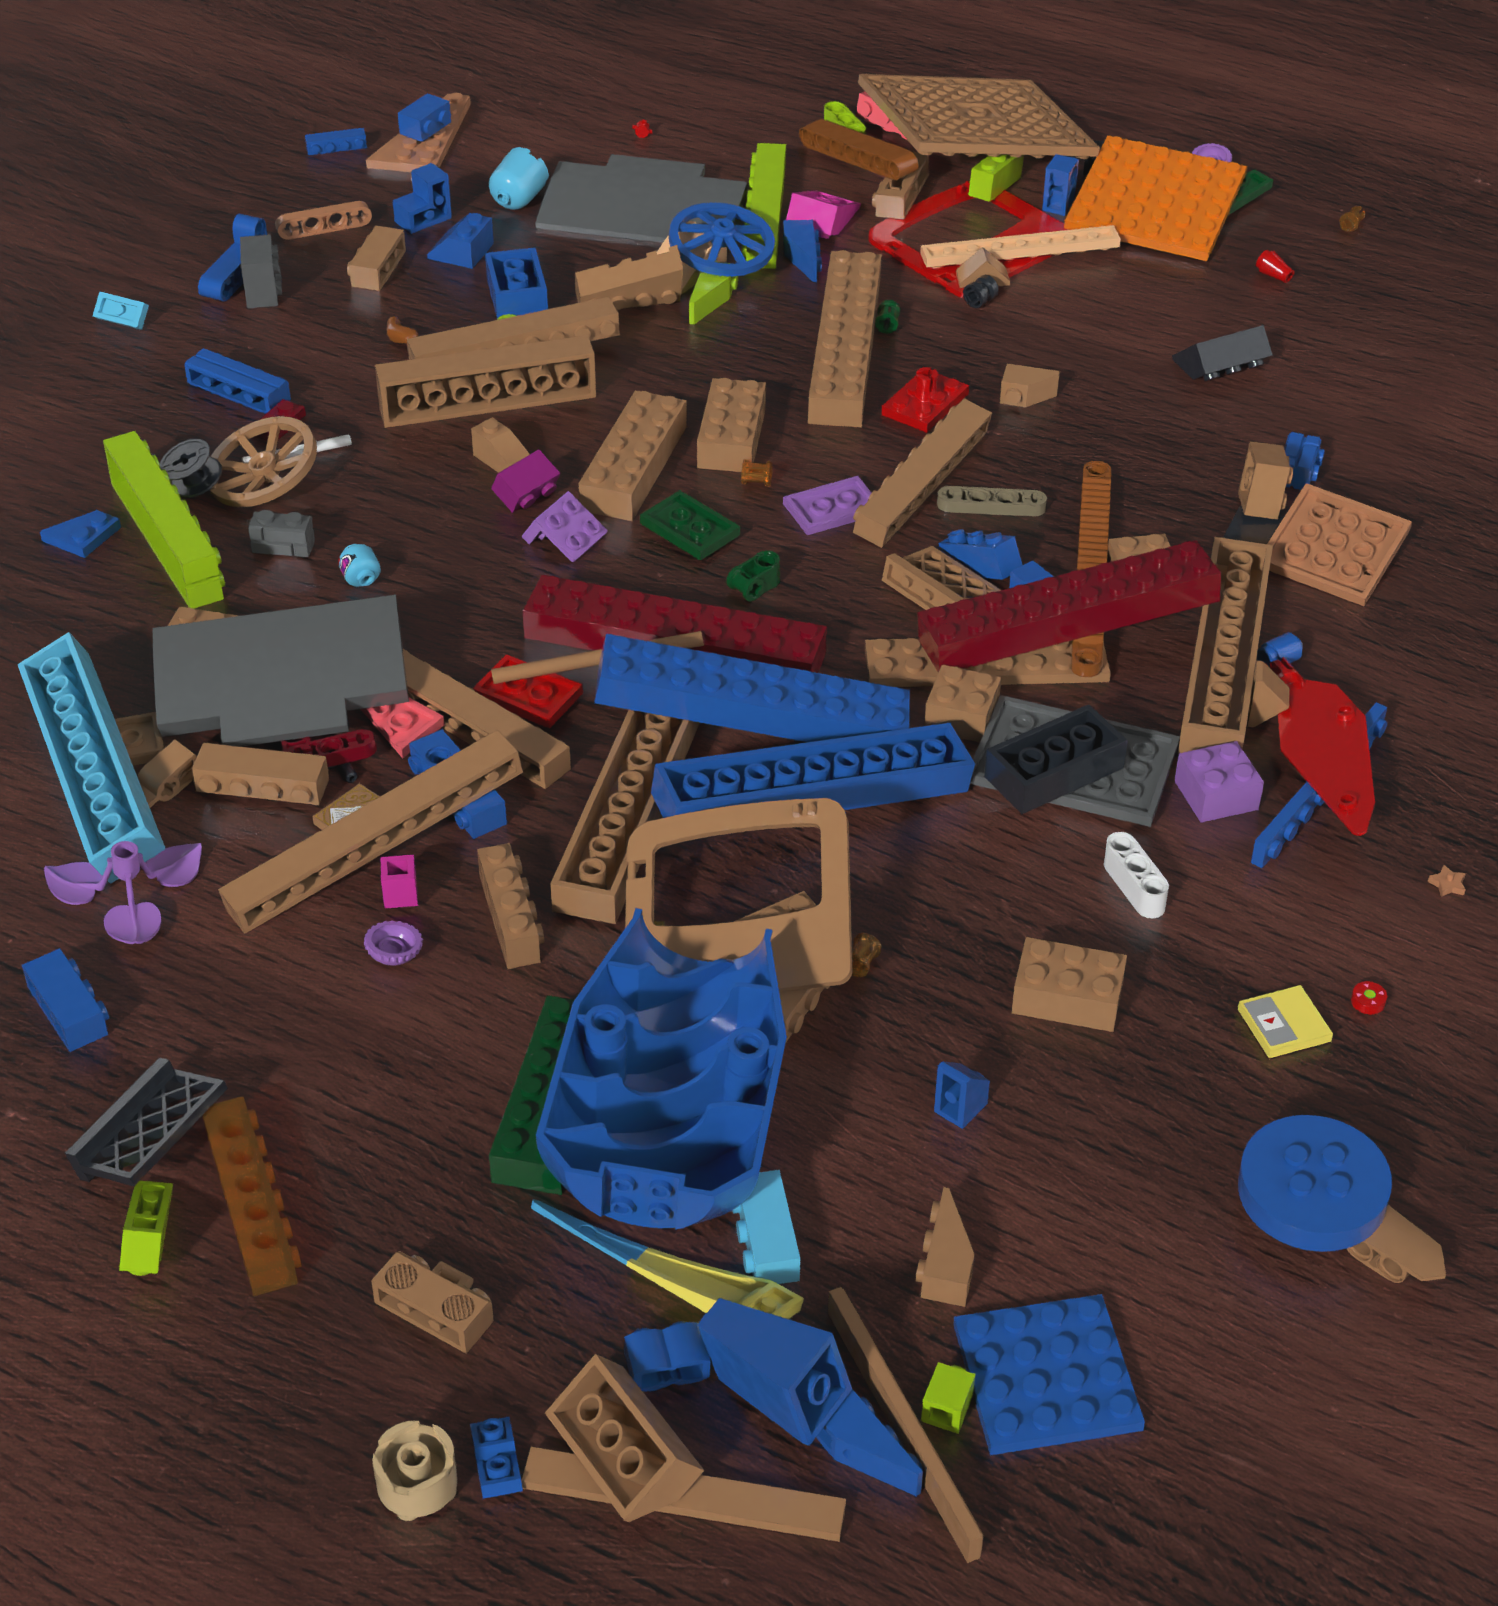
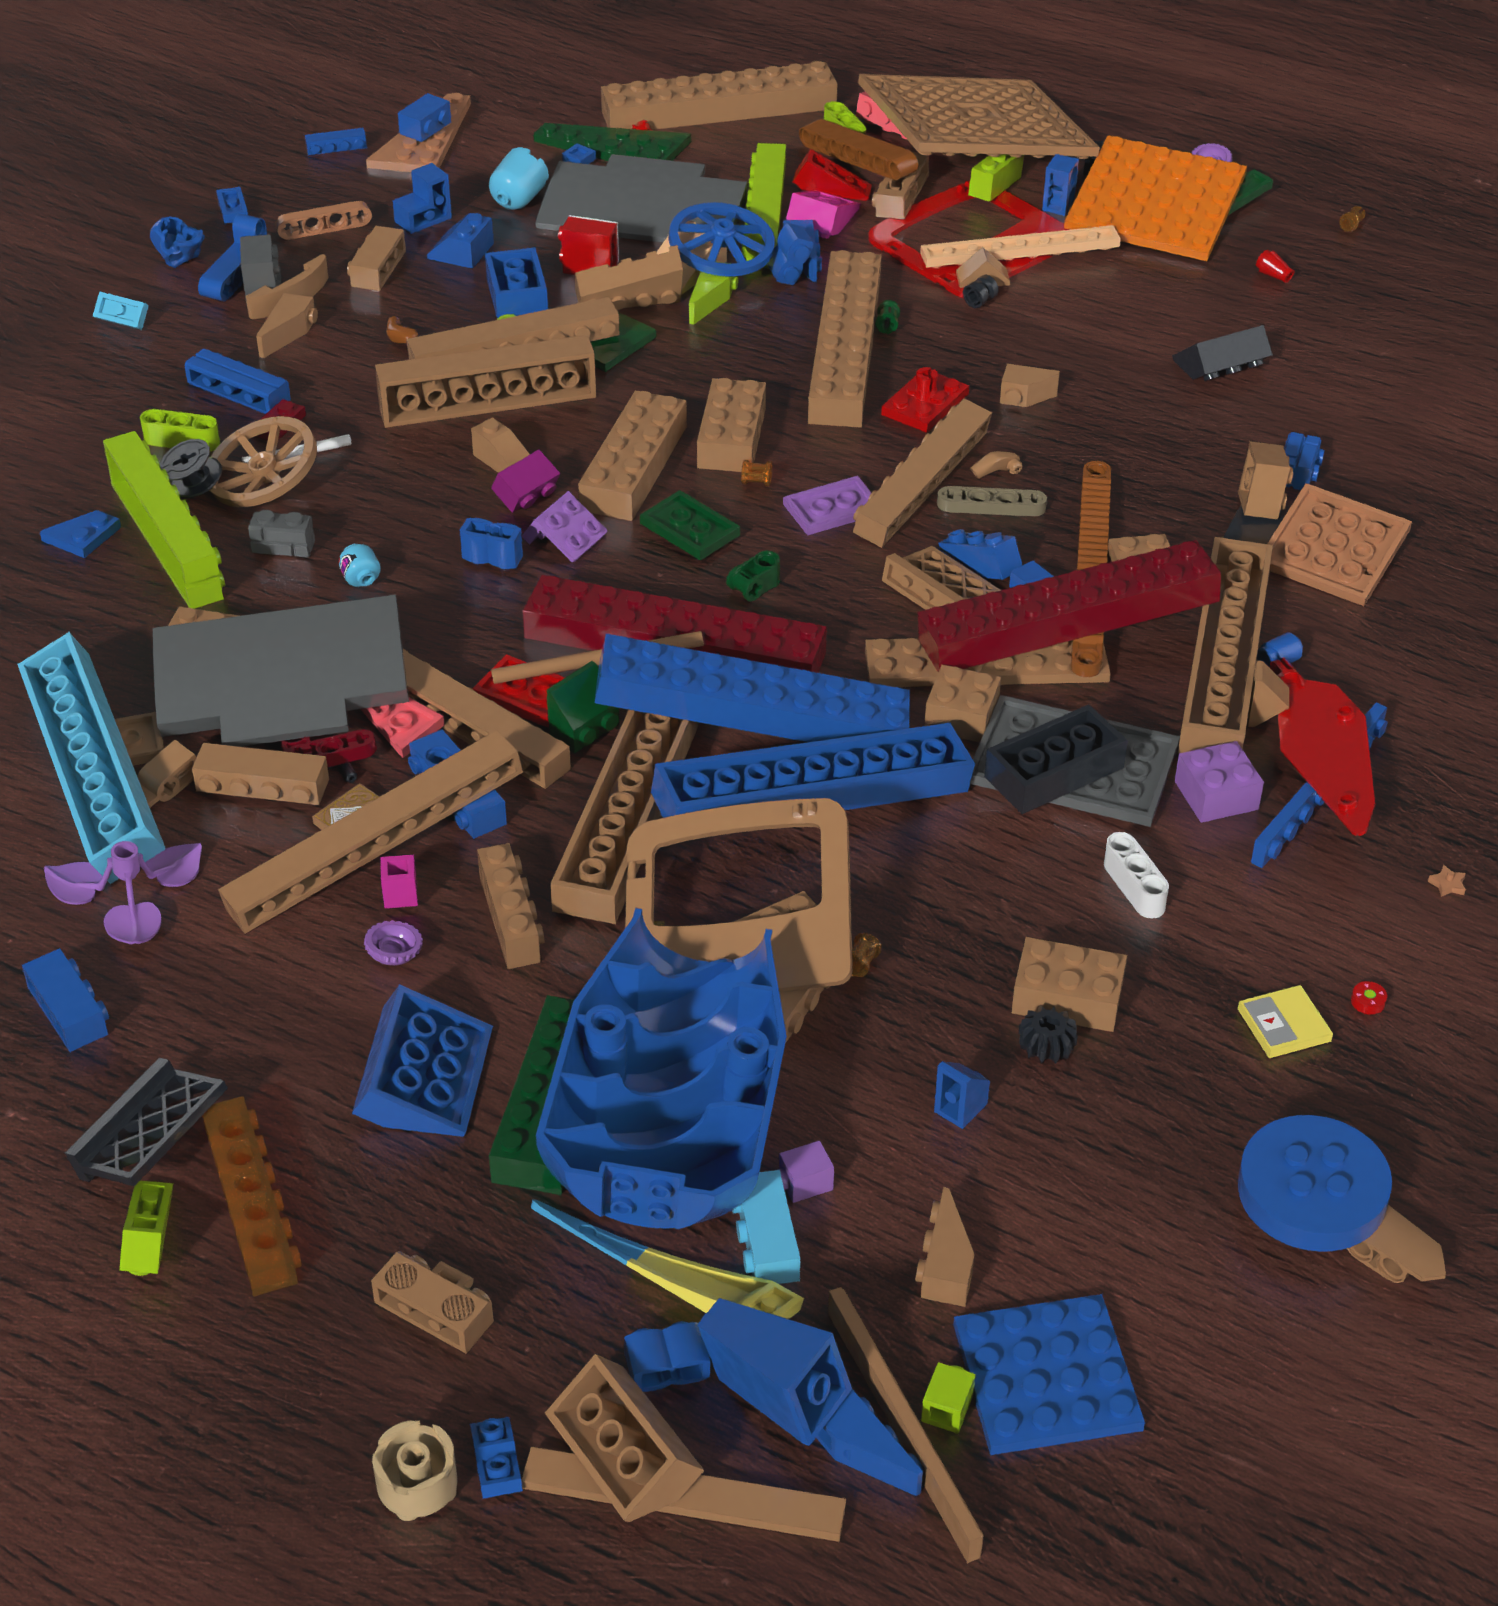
(170, 428): none -> lime beam
(176, 240): none -> blue head
(231, 203): none -> blue plate
(287, 322): none -> medium nougat slope
(308, 283): none -> medium nougat slope
(422, 1066): none -> blue slope
(491, 543): none -> blue brick
(572, 709): none -> dark green slope
(579, 154): none -> blue plate
(588, 244): none -> red piece
(614, 140): none -> dark green wing
(615, 349): none -> dark green tile
(719, 96): none -> medium nougat brick
(790, 254): none -> blue brick
(806, 1171): none -> medium lavender brick
(828, 177): none -> red slope
(997, 461): none -> medium nougat arm
(1048, 1034): none -> black gear

